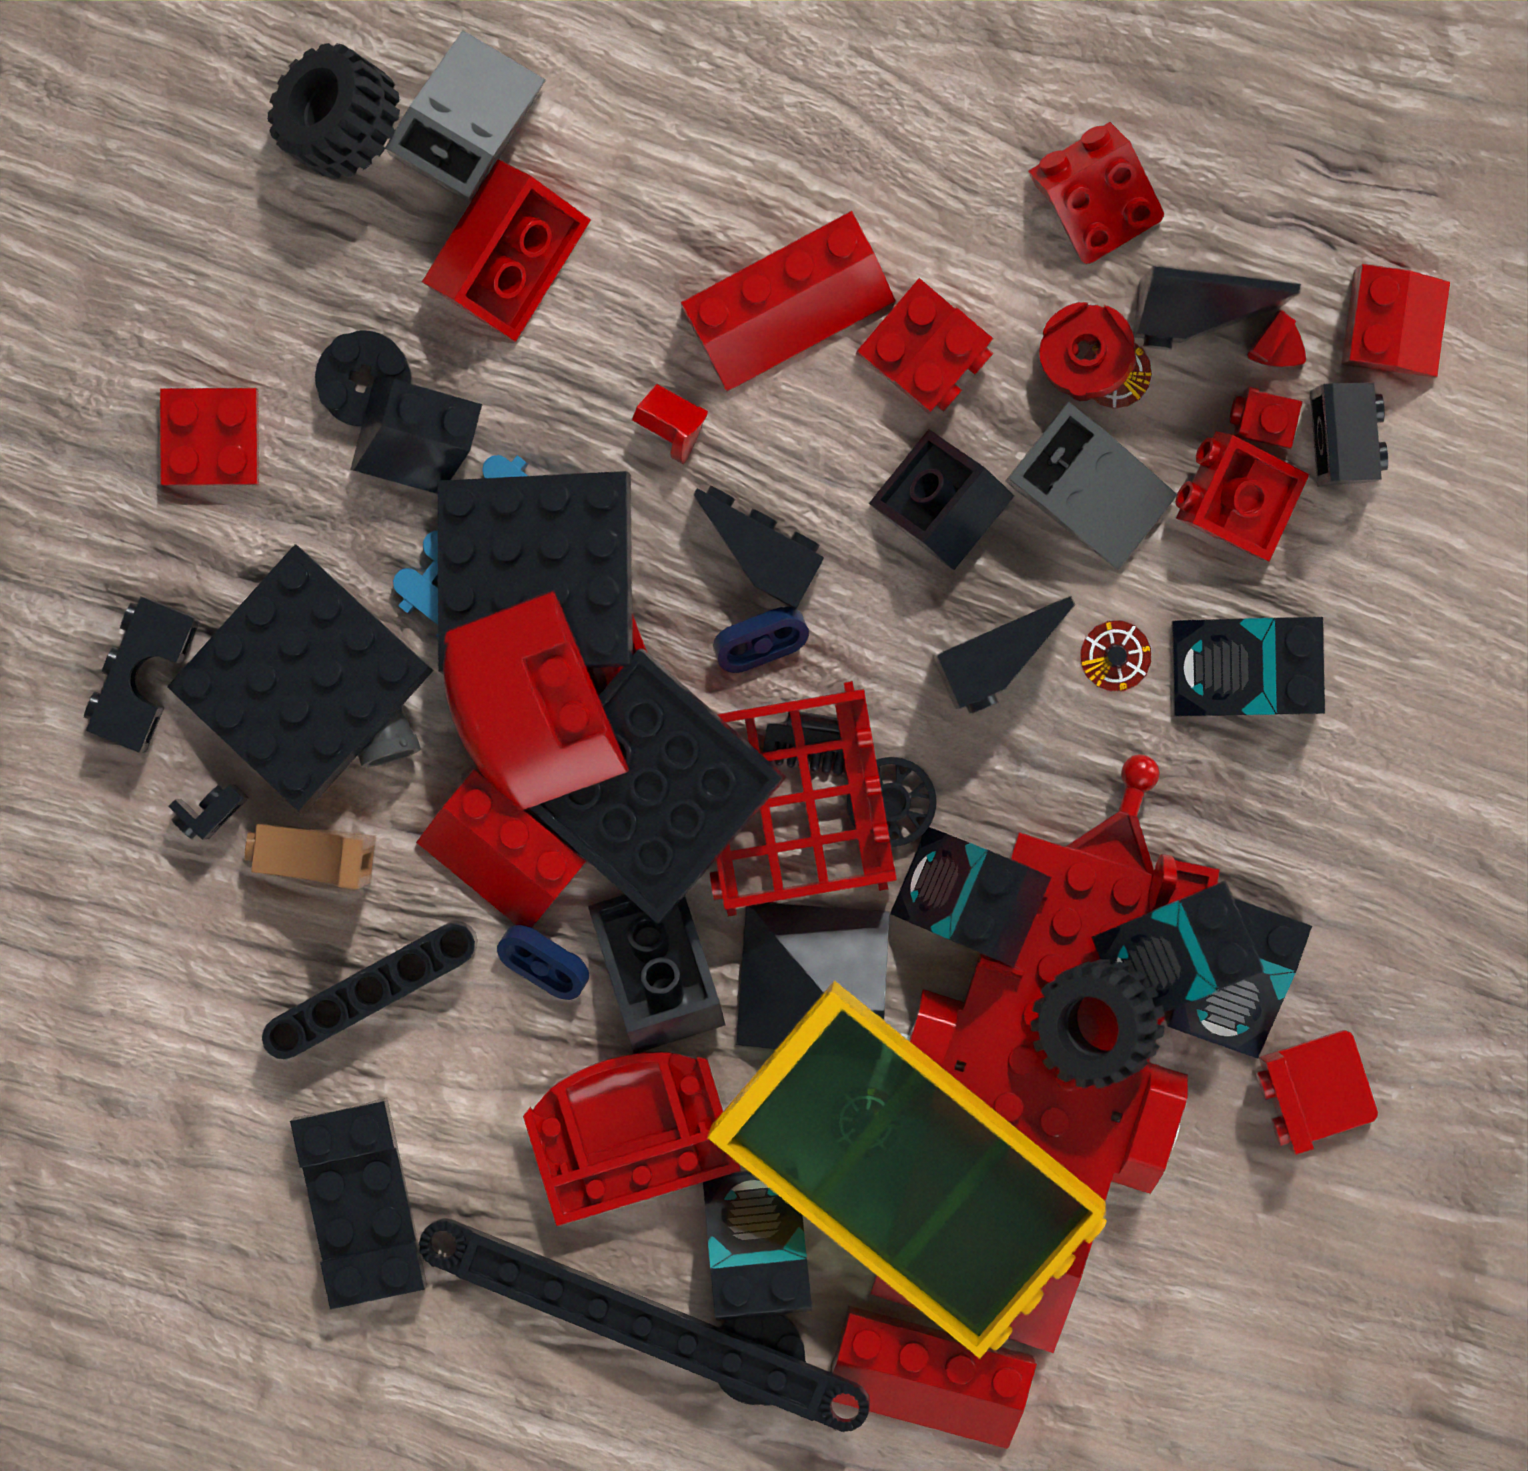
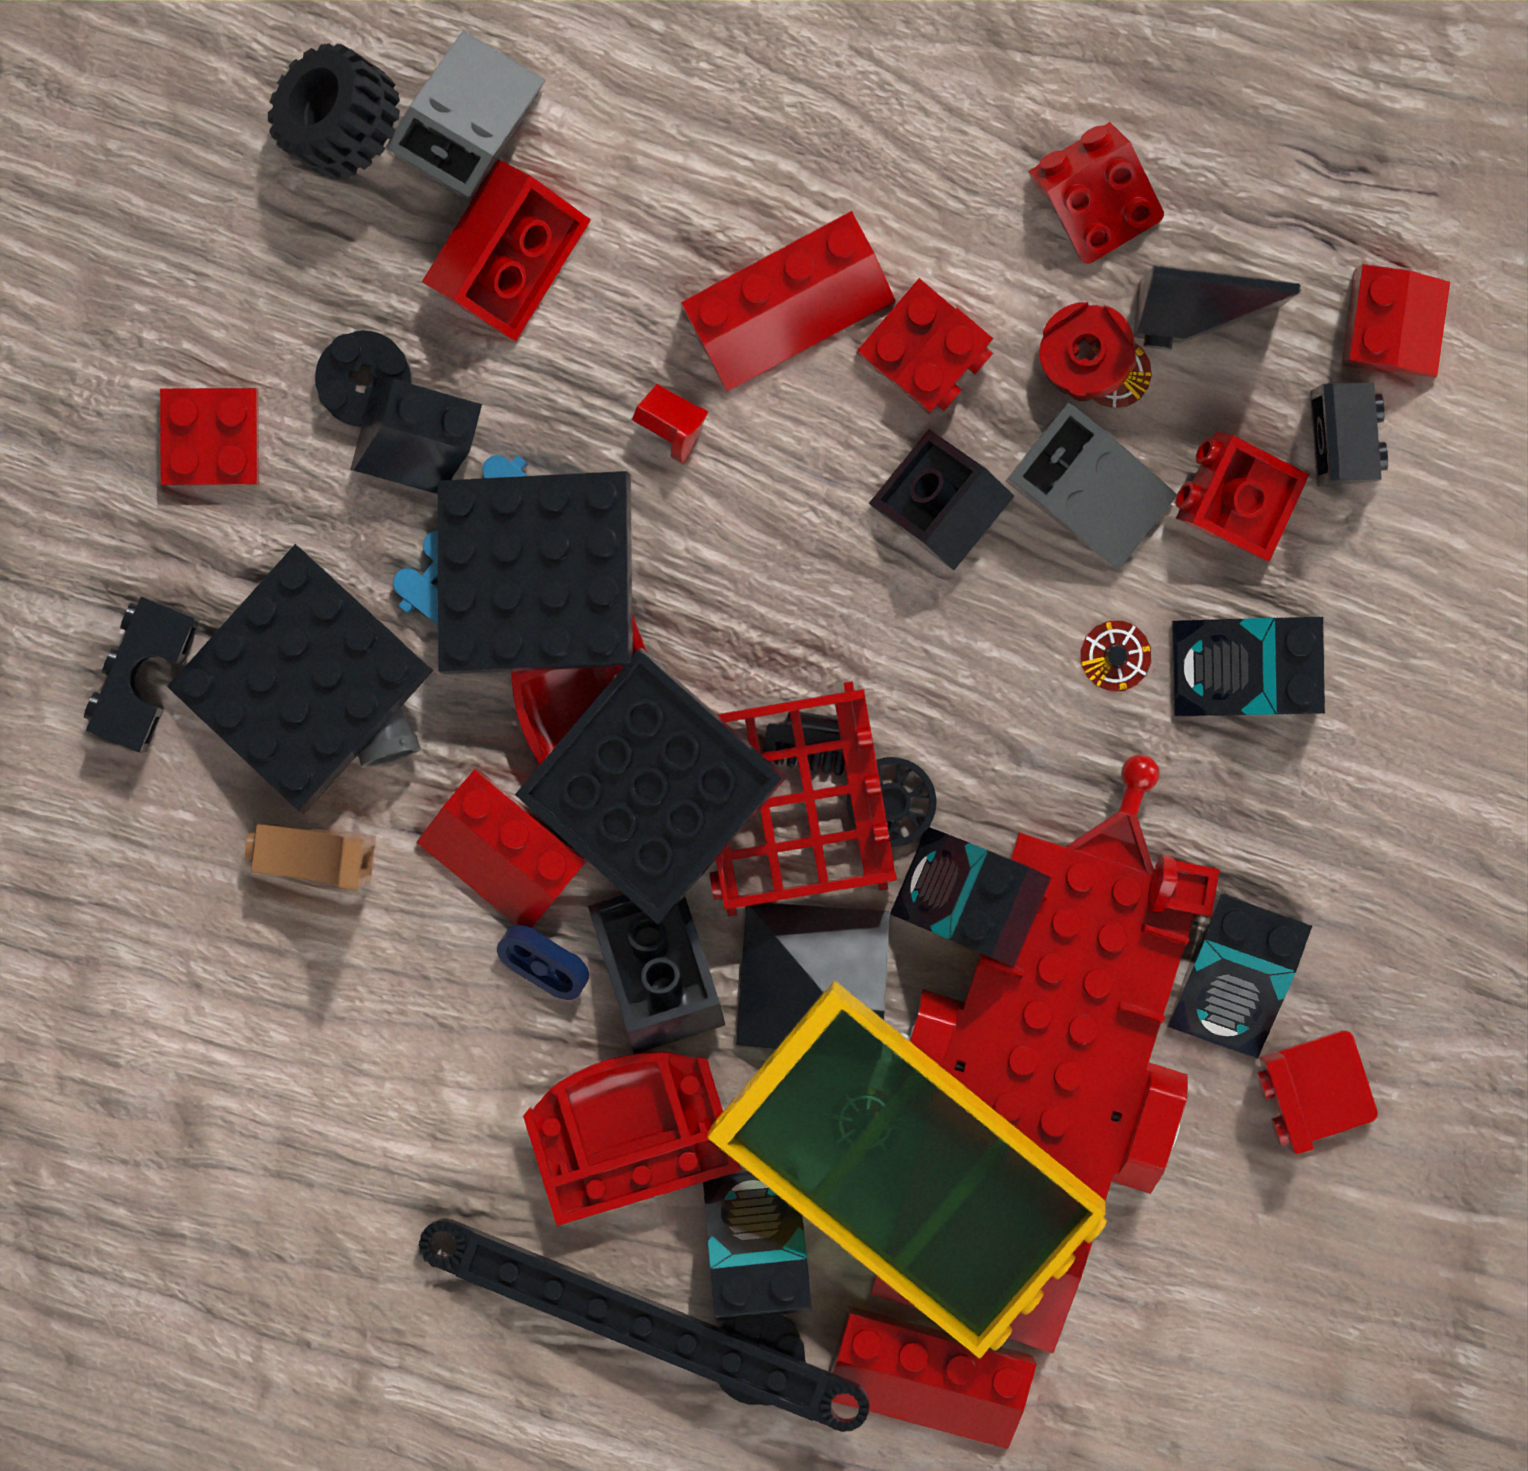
(217, 807): black bracket -> none
(350, 1003): black beam -> none
(359, 1204): black piece -> none
(528, 704): red slope -> none
(760, 639): dark blue plate -> none
(767, 557): black slope -> none
(992, 660): black slope -> none
(1060, 1029): black tyre -> none
(1185, 947): slope -> none
(1265, 417): red bracket -> none
(1279, 343): red tile -> none

